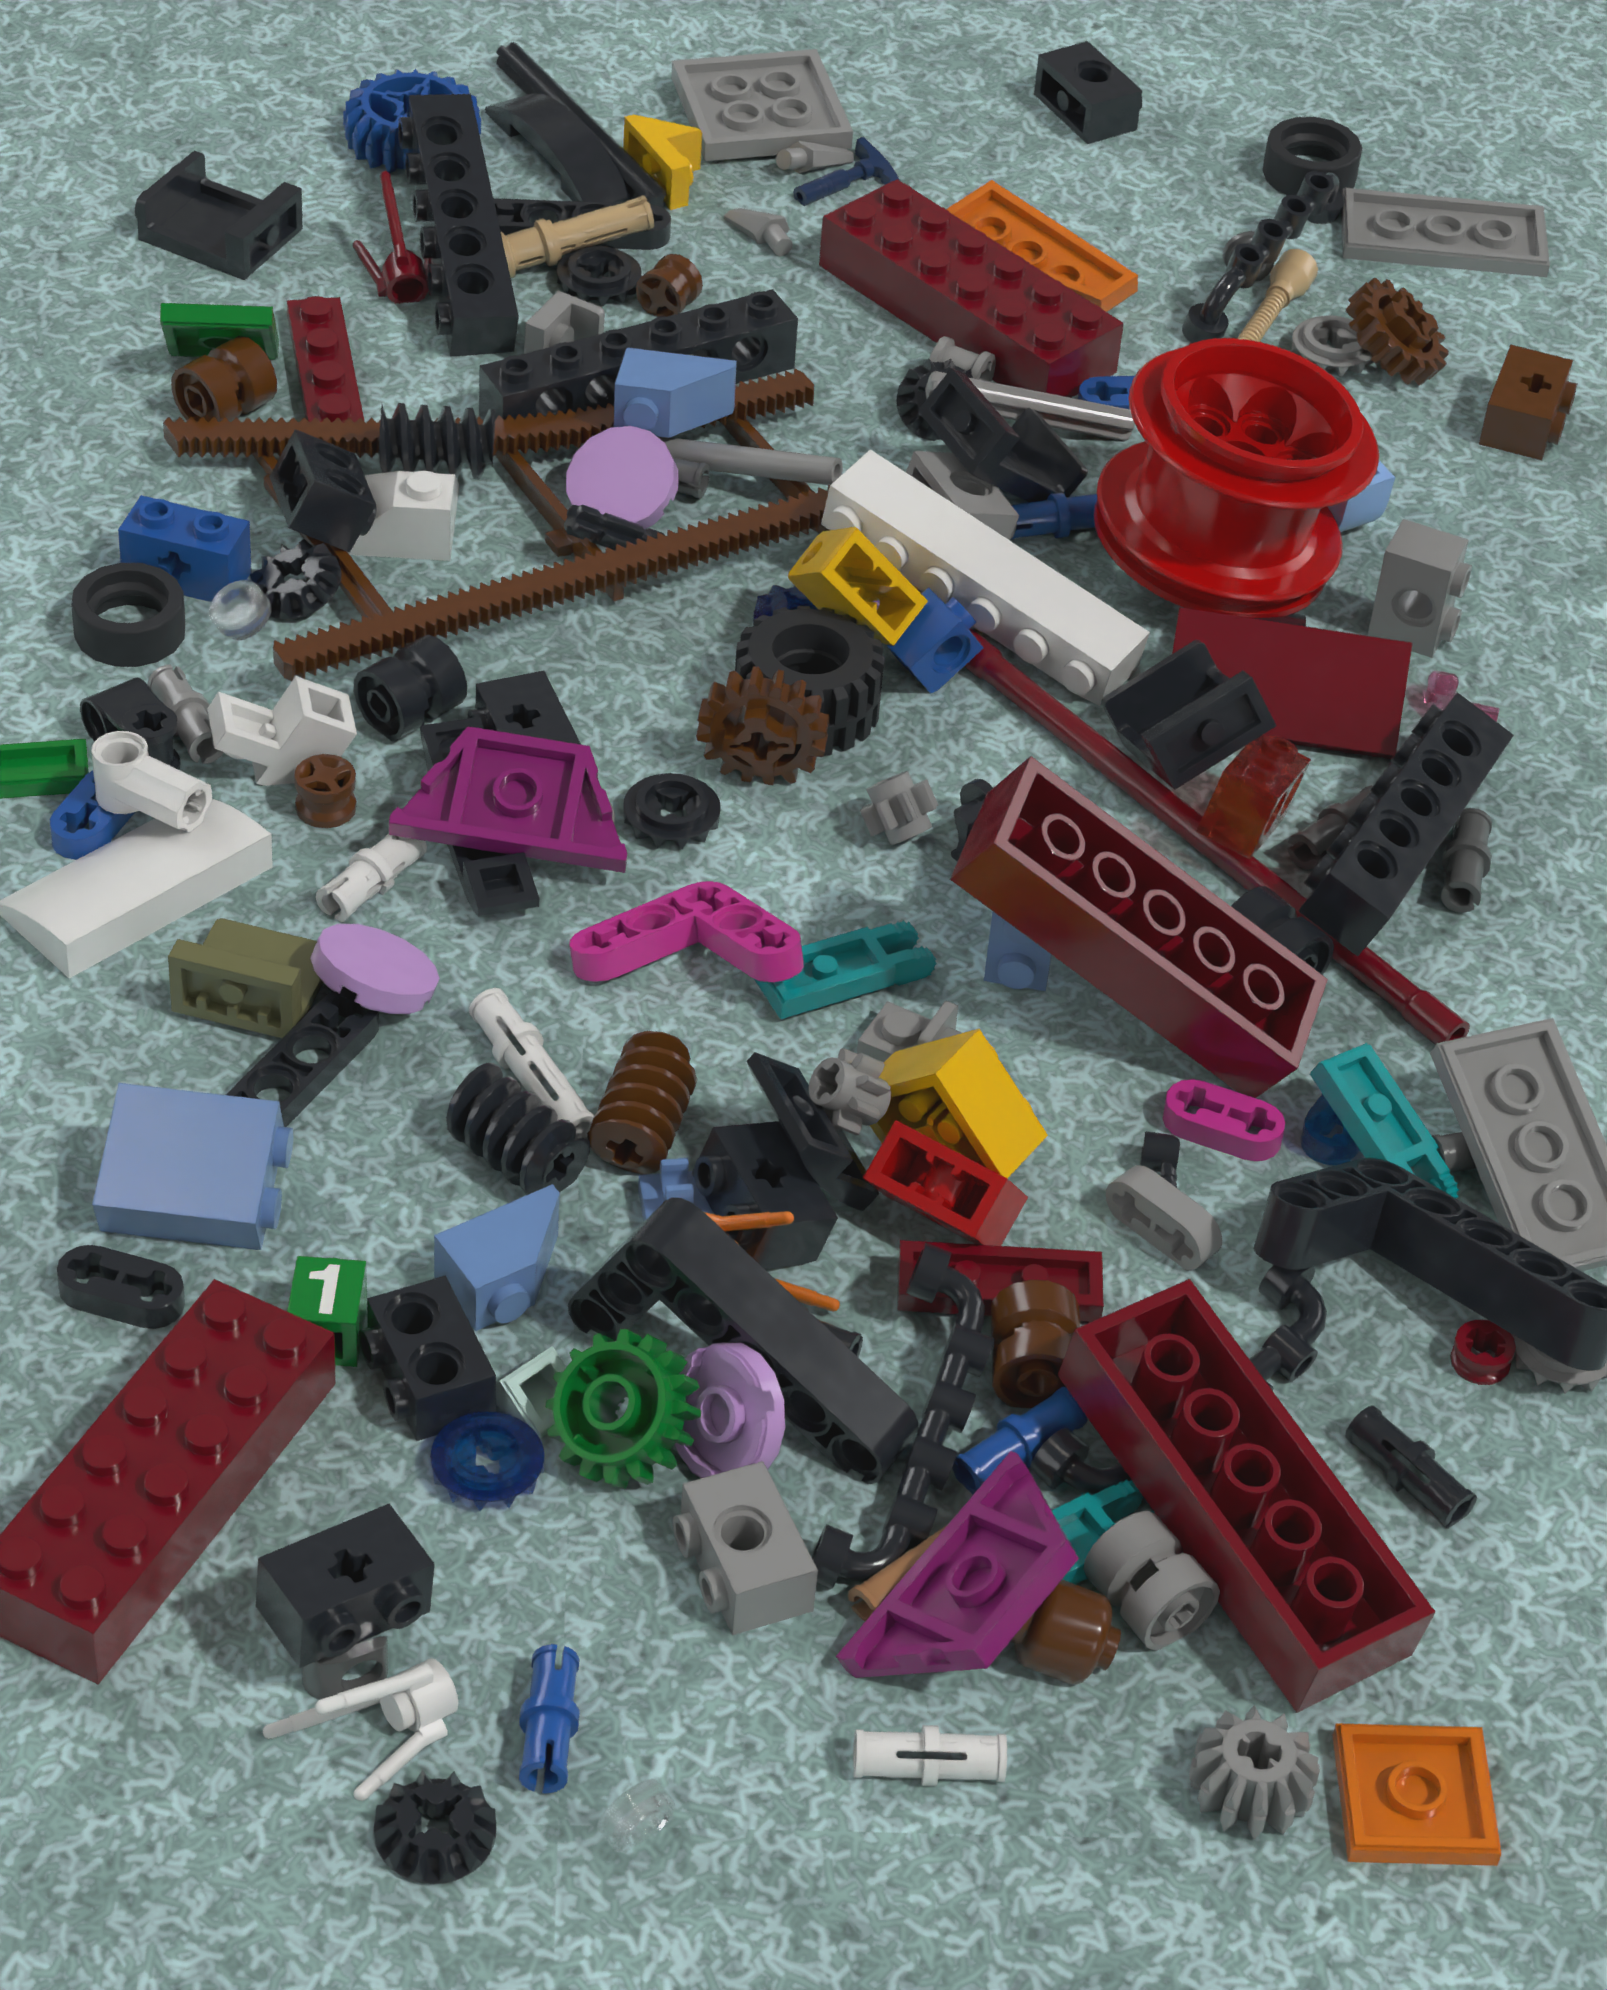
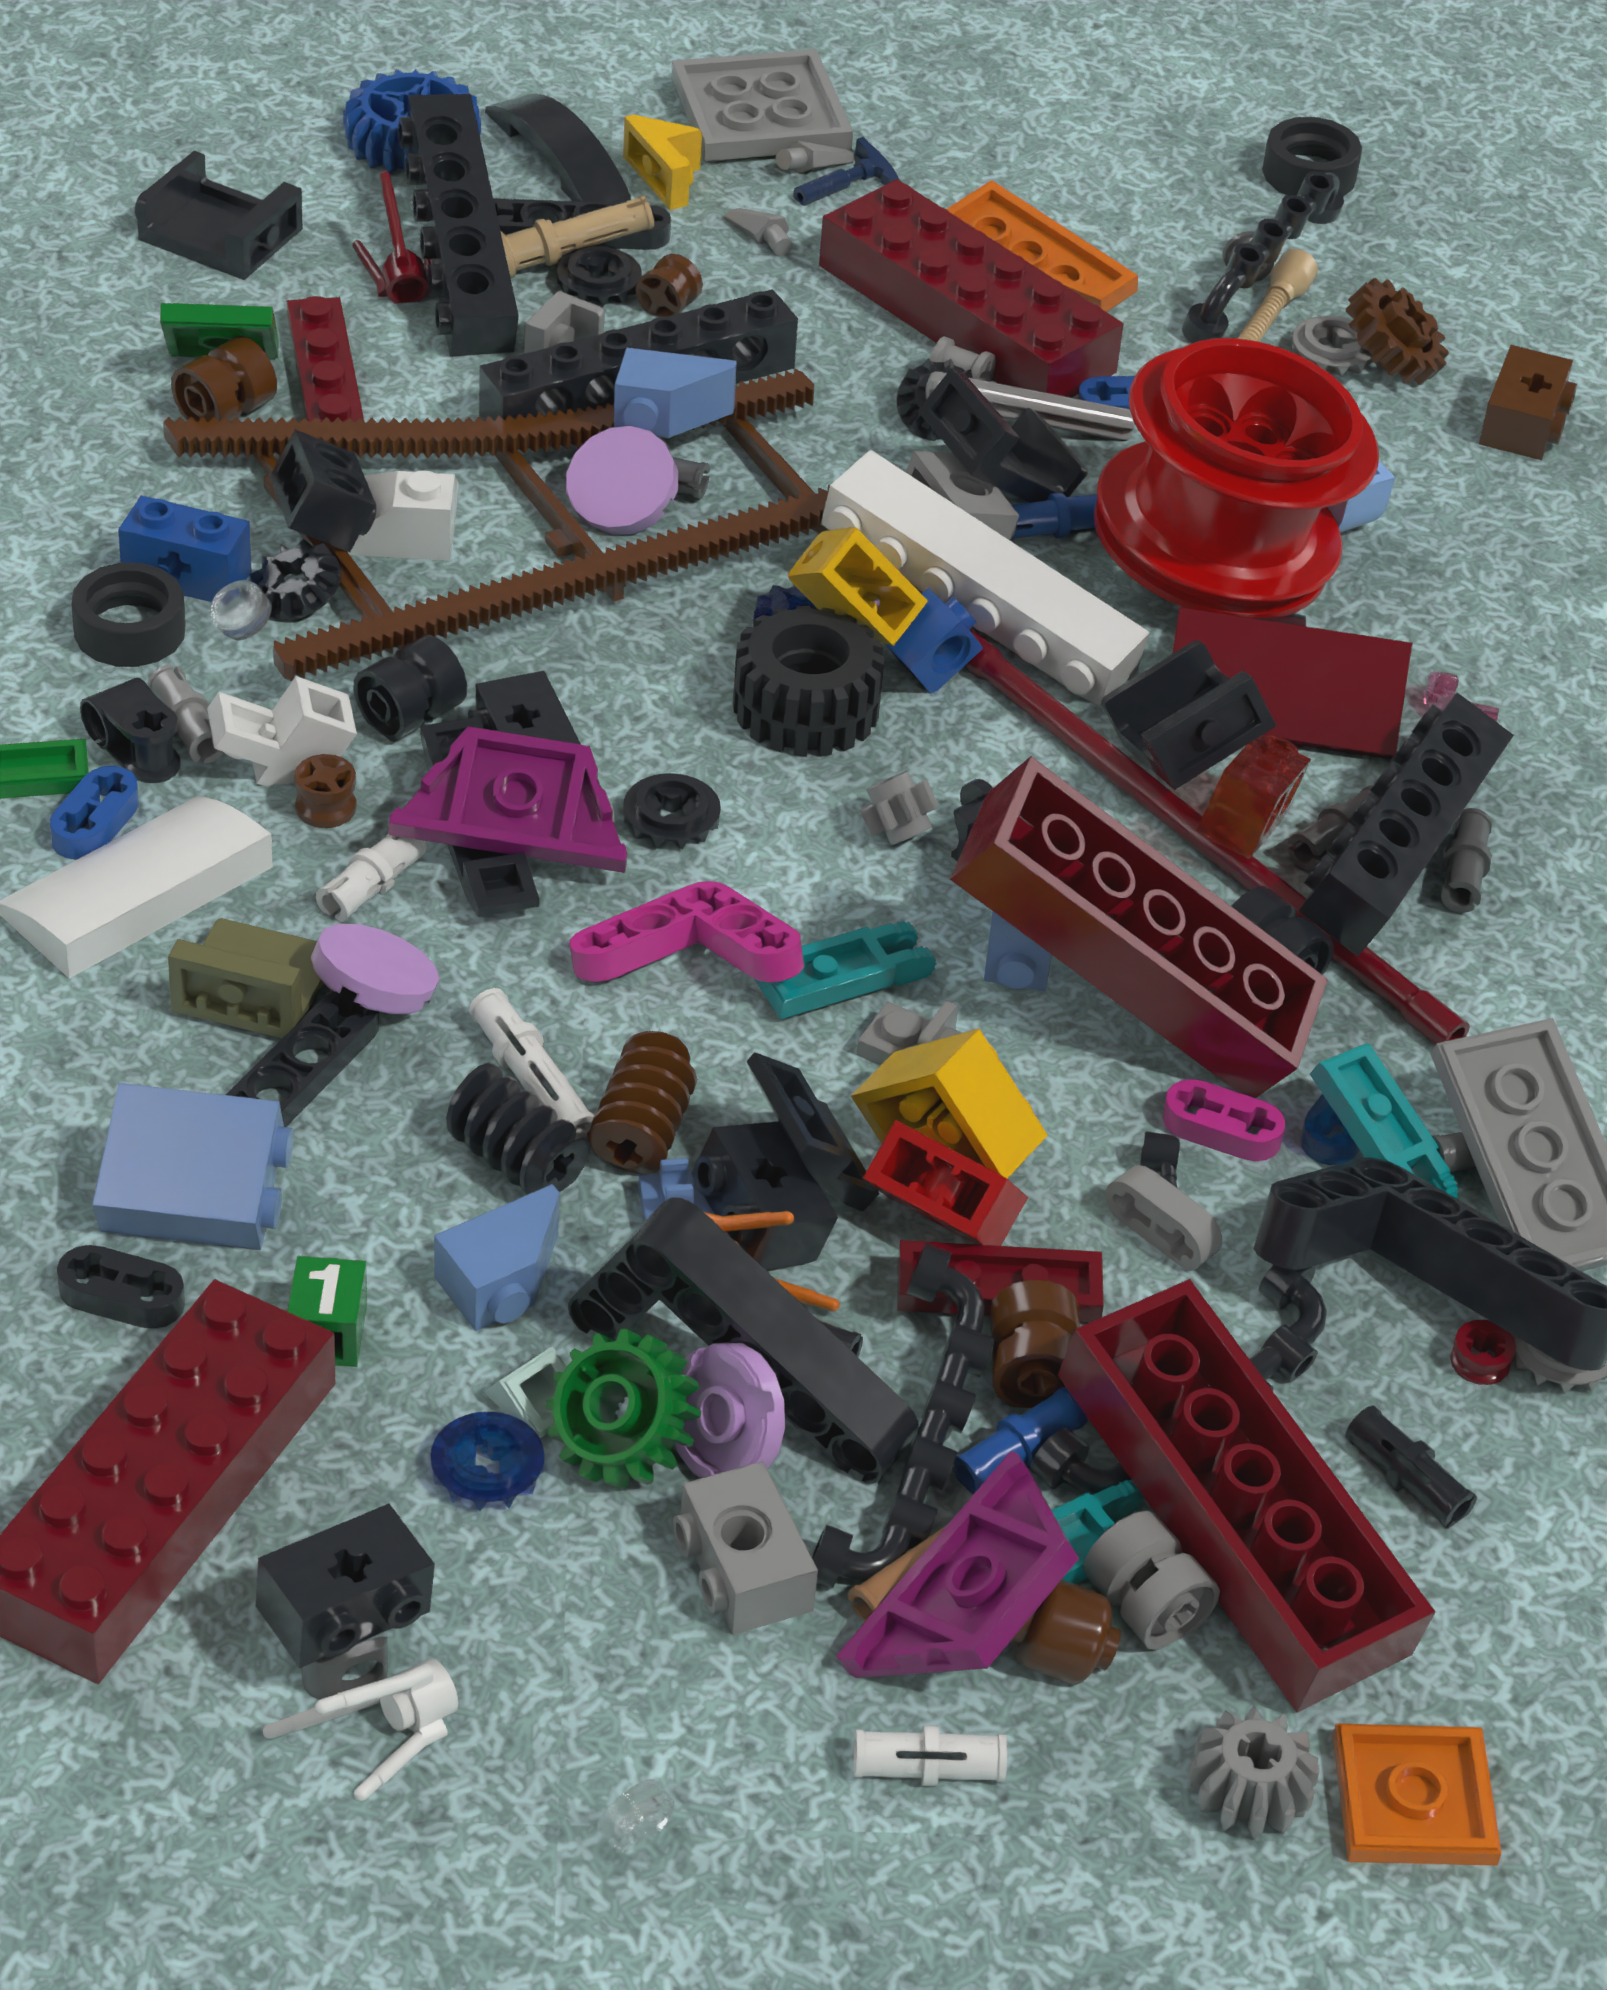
(133, 782): white piece -> none
(428, 1357): black brick -> none
(434, 1855): black gear -> none
(437, 440): black piece -> none
(534, 79): black axle -> none
(549, 1719): blue pin -> none
(604, 529): black axle -> none
(758, 461): light grey piece -> none
(762, 727): reddish brown gear -> none
(850, 1090): light grey gear -> none
(1088, 92): black brick -> none
(1419, 587): light grey brick -> none
(1444, 232): light grey tile -> none

